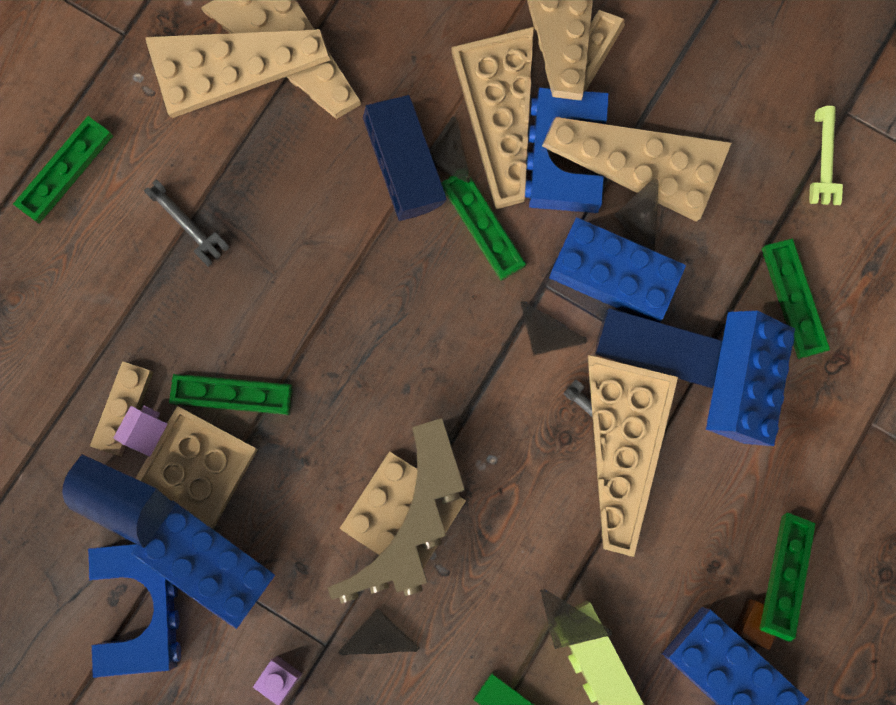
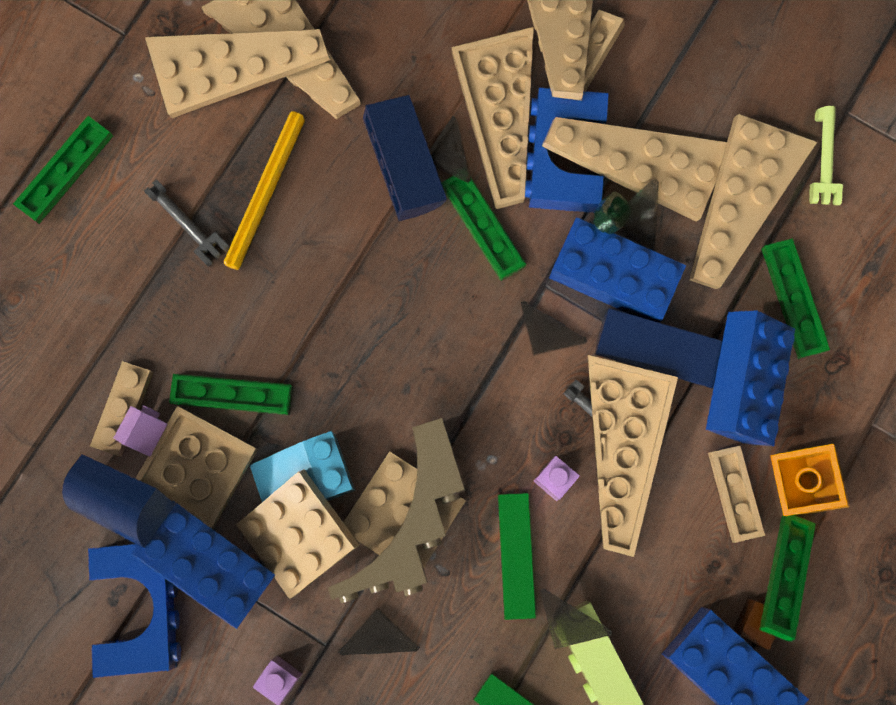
(264, 190): none -> yellow axle
(297, 534): none -> tan plate
(320, 459): none -> medium azure slope
(516, 556): none -> green tile
(556, 478): none -> lavender brick
(611, 213): none -> clear green plate
(736, 494): none -> tan plate
(750, 181): none -> tan wing
(810, 480): none -> light orange slope

